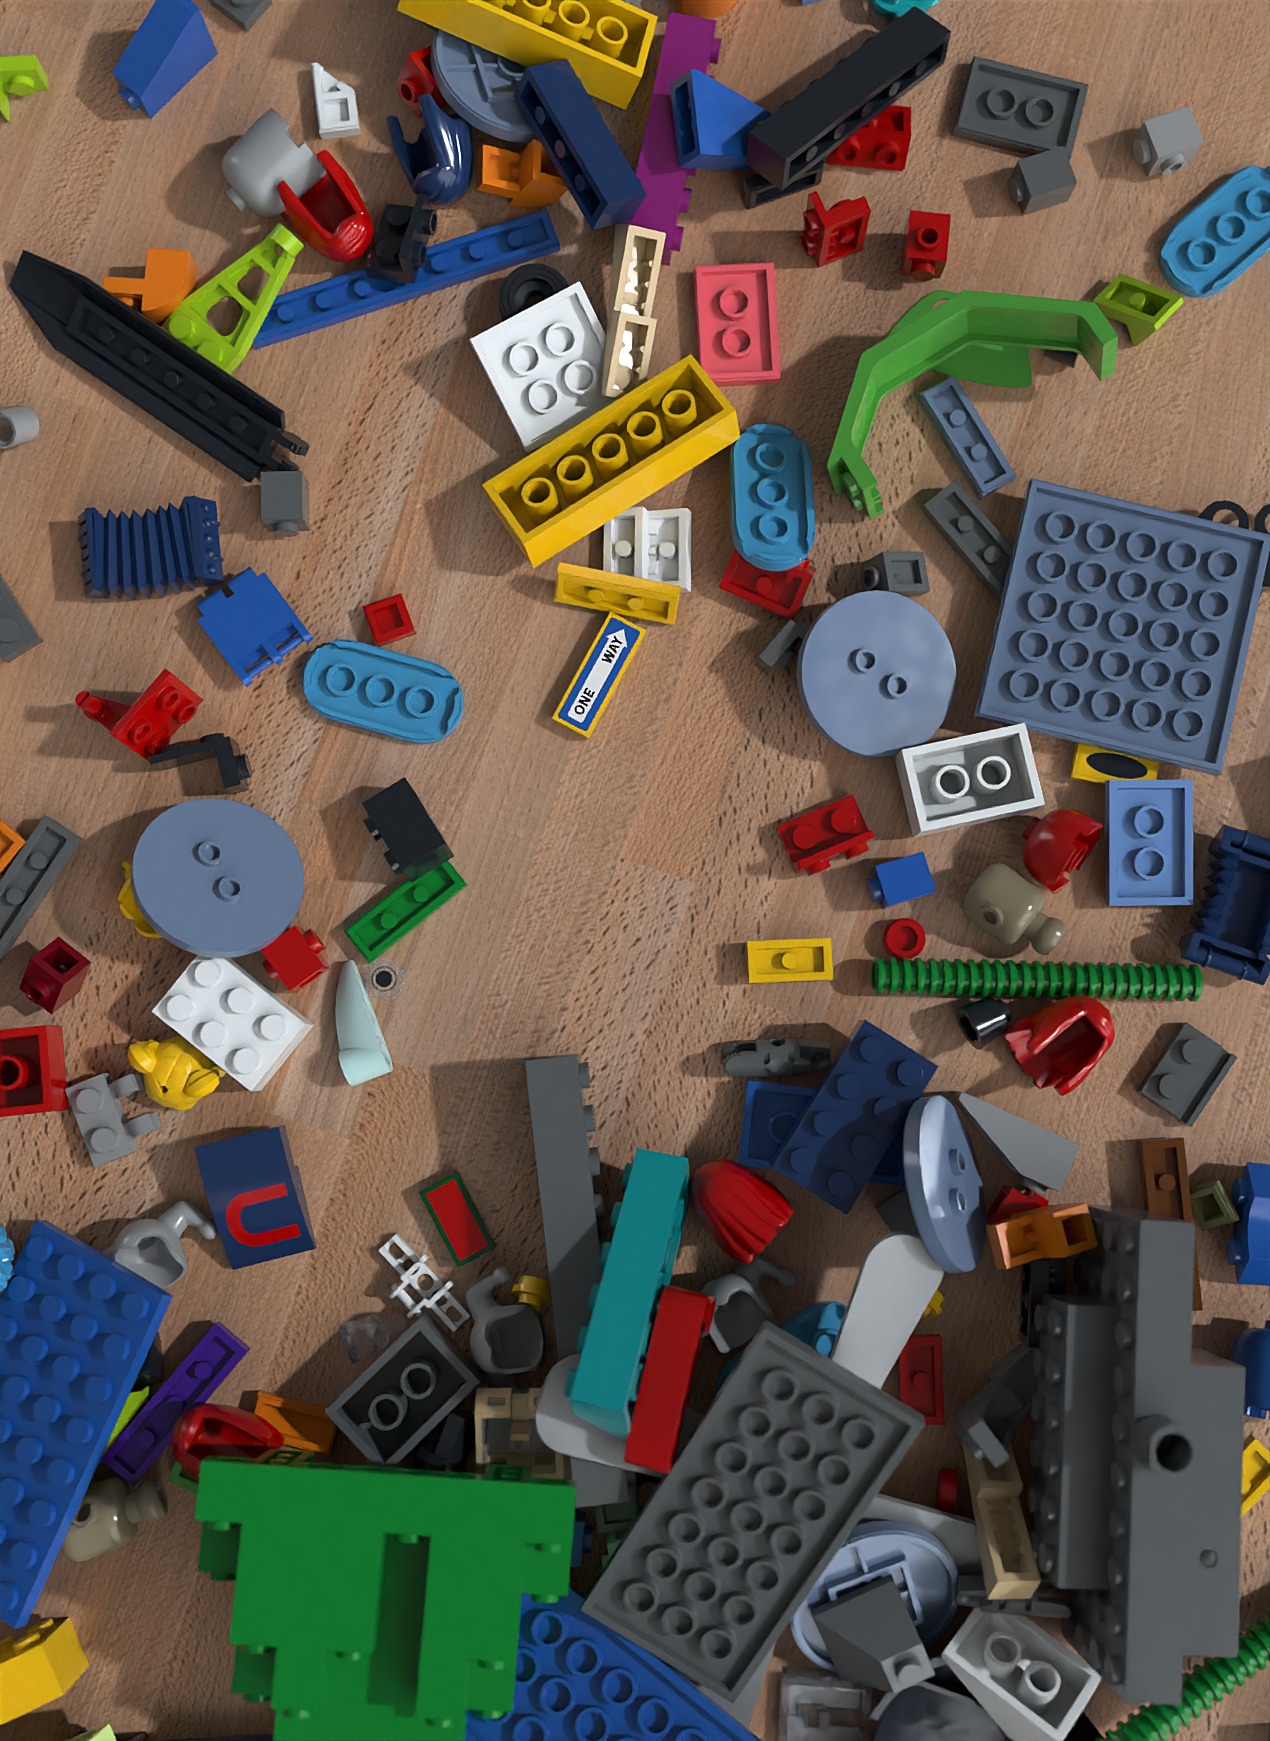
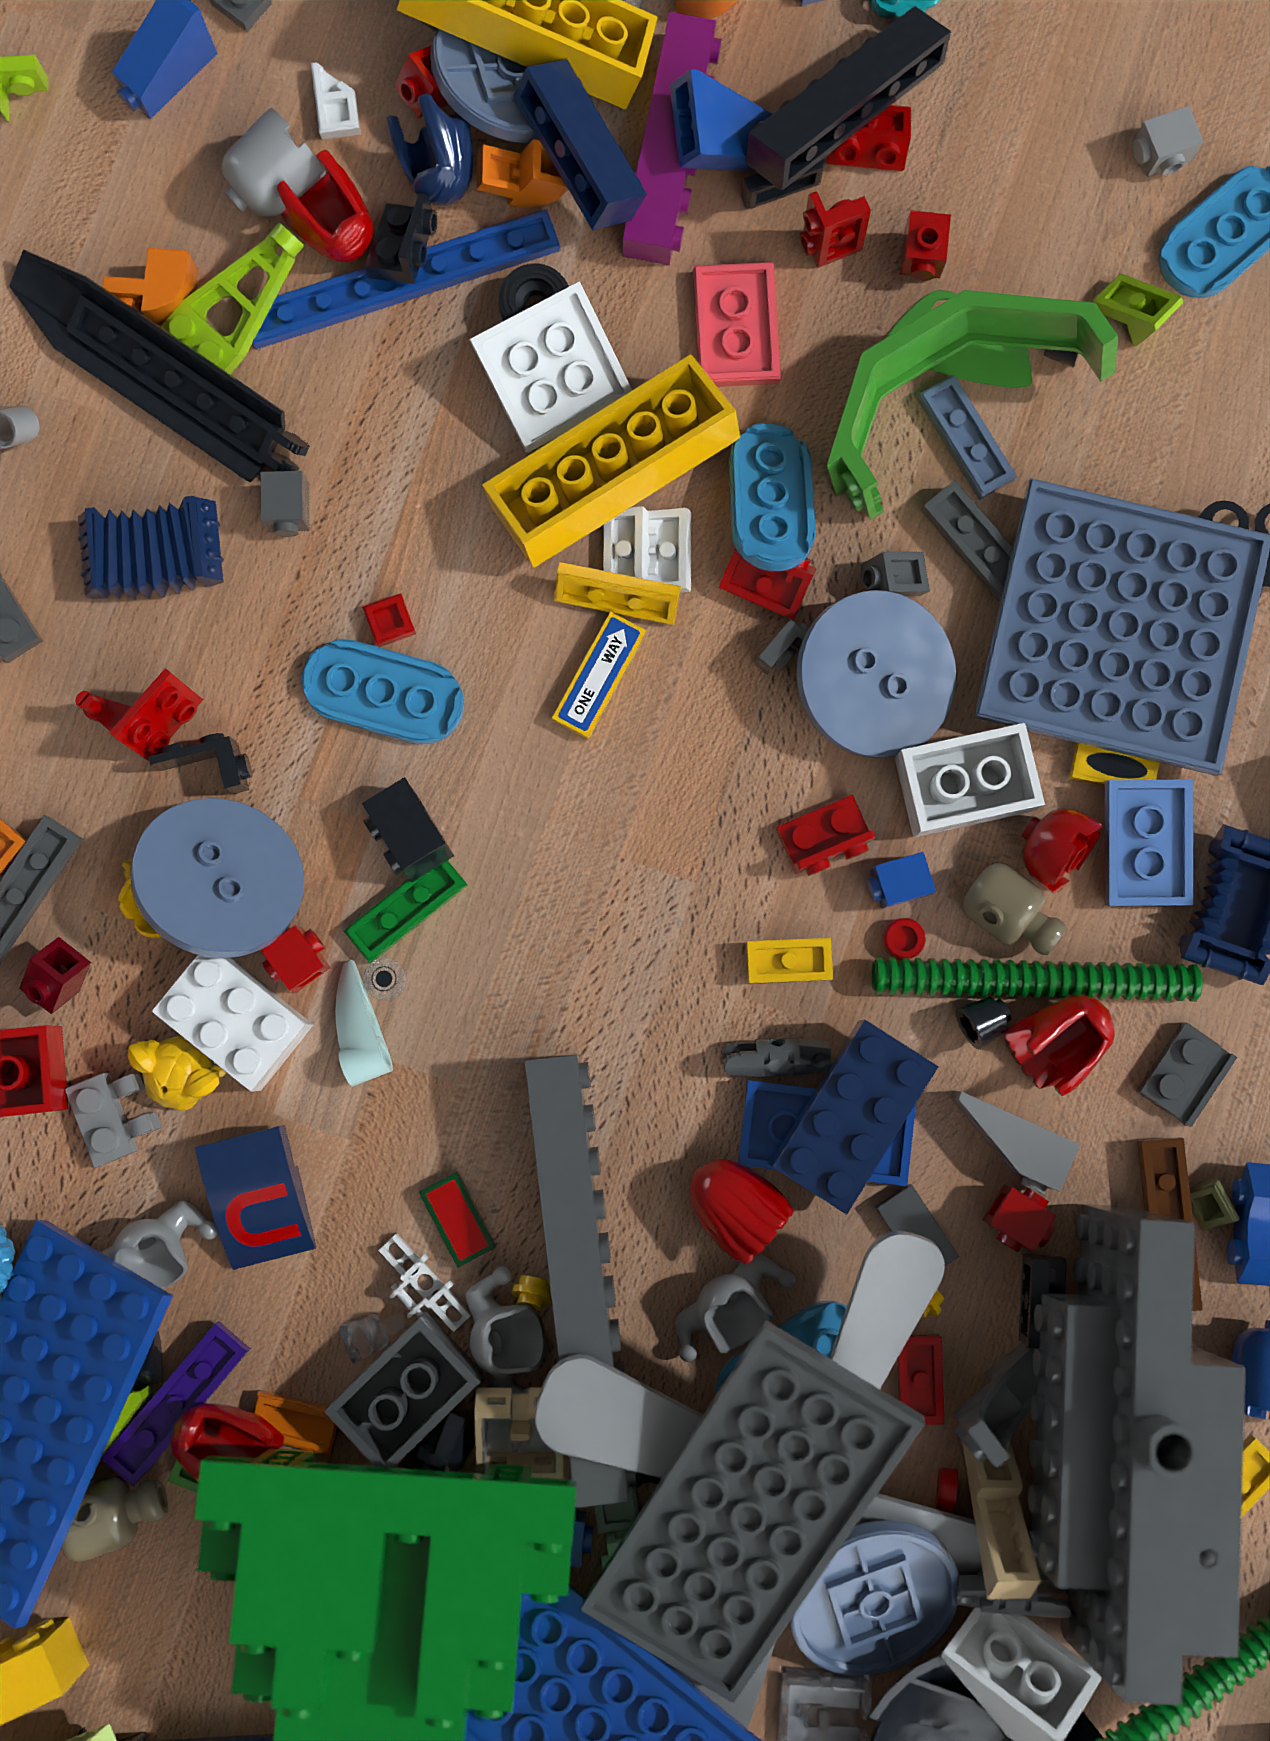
(251, 624): blue plate -> none
(630, 1291): teal slope -> none
(631, 299): tan slope -> none
(668, 1377): red beam -> none
(873, 1638): dark grey slope -> none
(944, 1184): sand blue plate -> none
(1019, 108): dark grey tile -> none
(1041, 1233): orange brick -> none
(1042, 181): dark grey brick -> none

